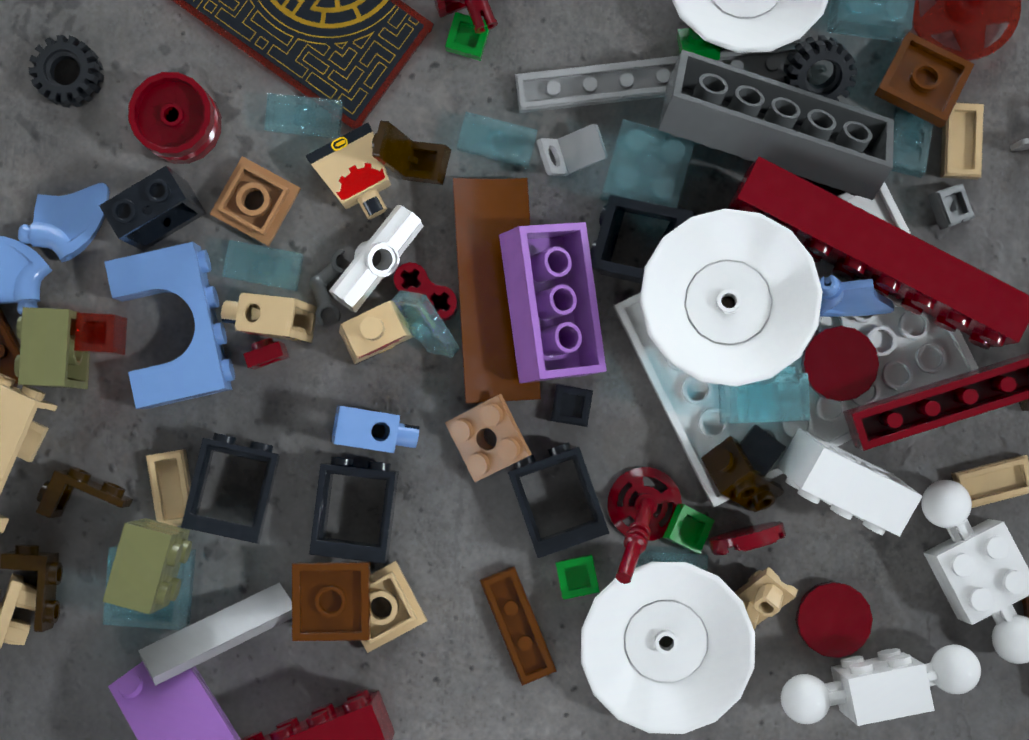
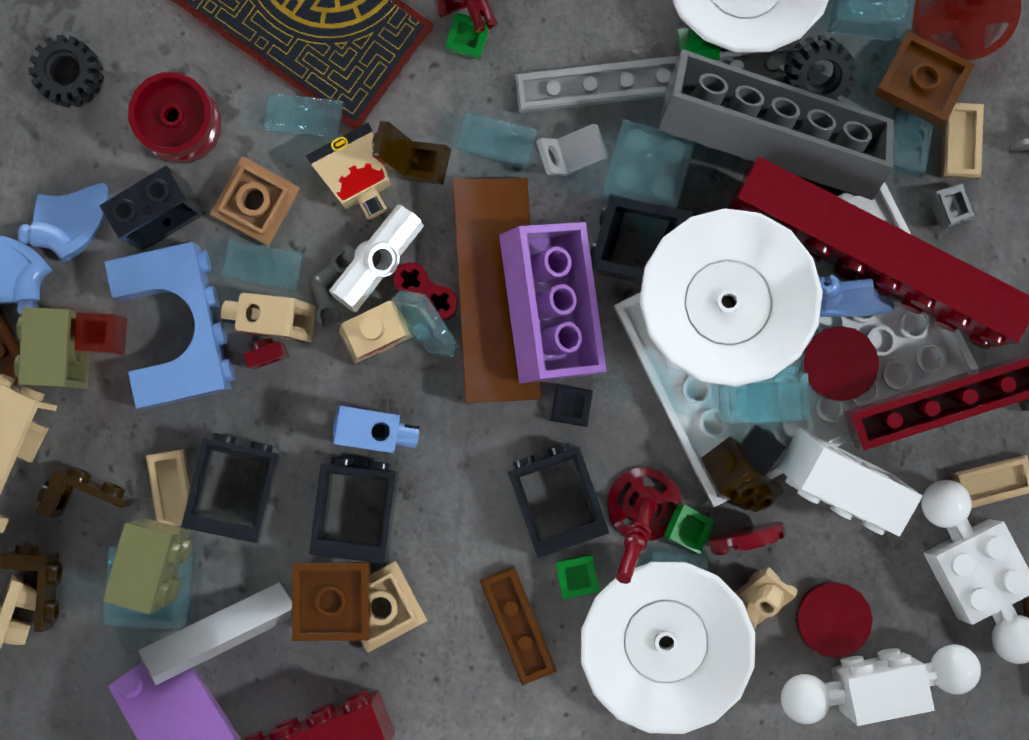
(469, 438): medium nougat piece -> none

